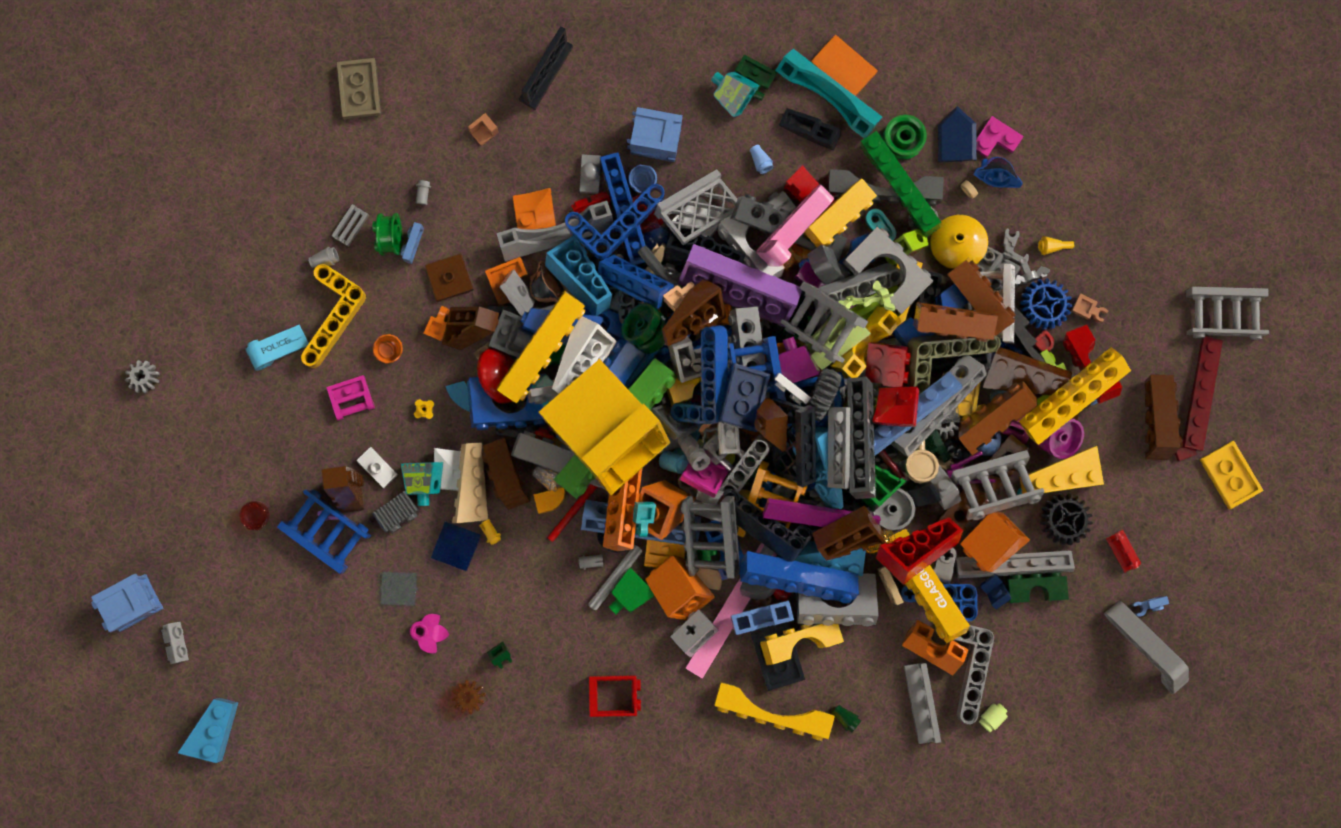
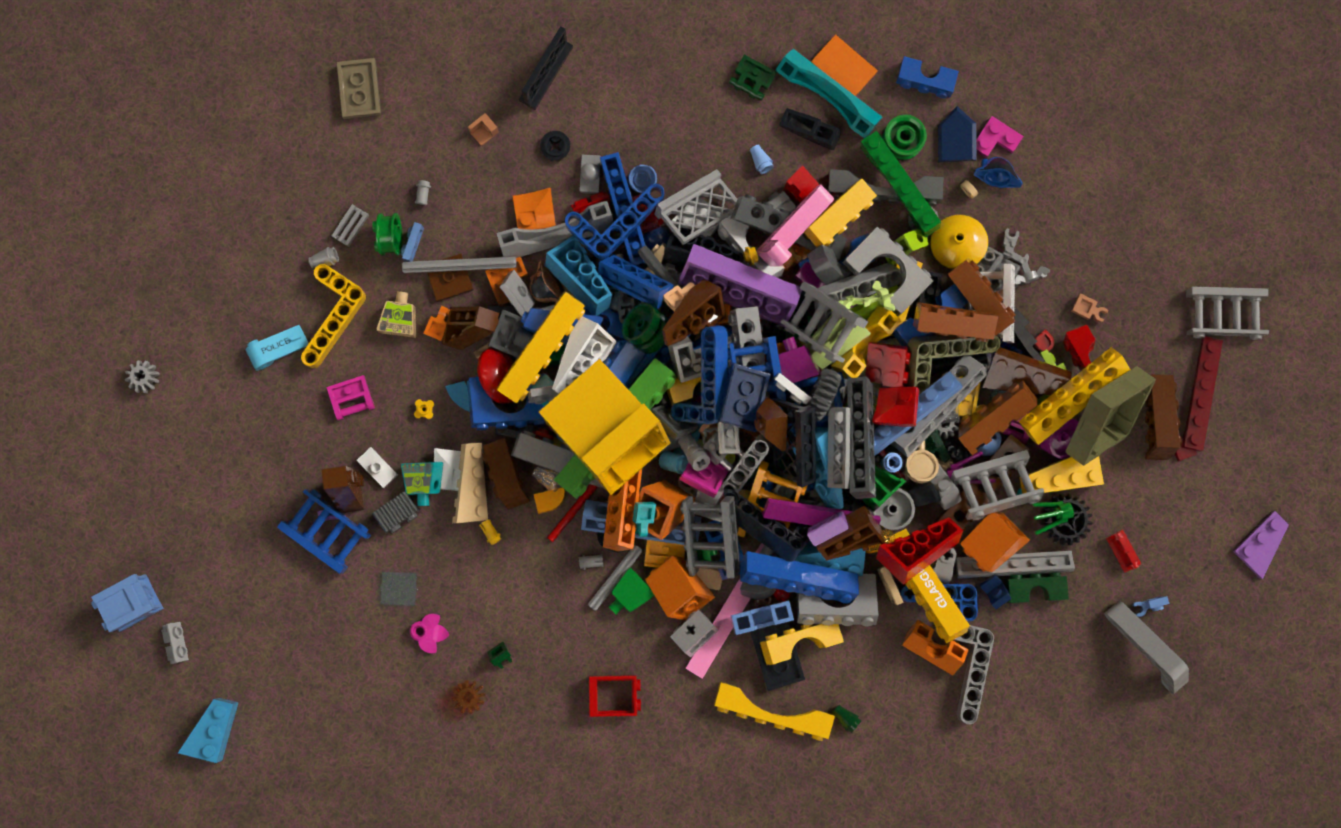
(254, 515): clear red hair -> none
(387, 348): orange hair -> none
(398, 317): none -> torso
(456, 546): clear blue plate -> none
(459, 264): none -> light grey axle
(546, 146): none -> black gear
(655, 134): medium blue container -> none
(733, 91): torso -> none
(750, 255): none -> yellow plate
(827, 528): none -> medium lavender slope
(883, 222): teal plate -> none
(895, 462): none -> light blue cone
(911, 76): none -> blue arch
(922, 703): light grey fence -> none
(993, 717): yellowish green brick -> none
(1048, 311): blue gear -> none
(1050, 245): yellow cone -> none
(1062, 511): none -> green plant
(1110, 415): none -> olive tile
(1231, 475): yellow tile -> none
(1261, 544): none -> medium lavender wing

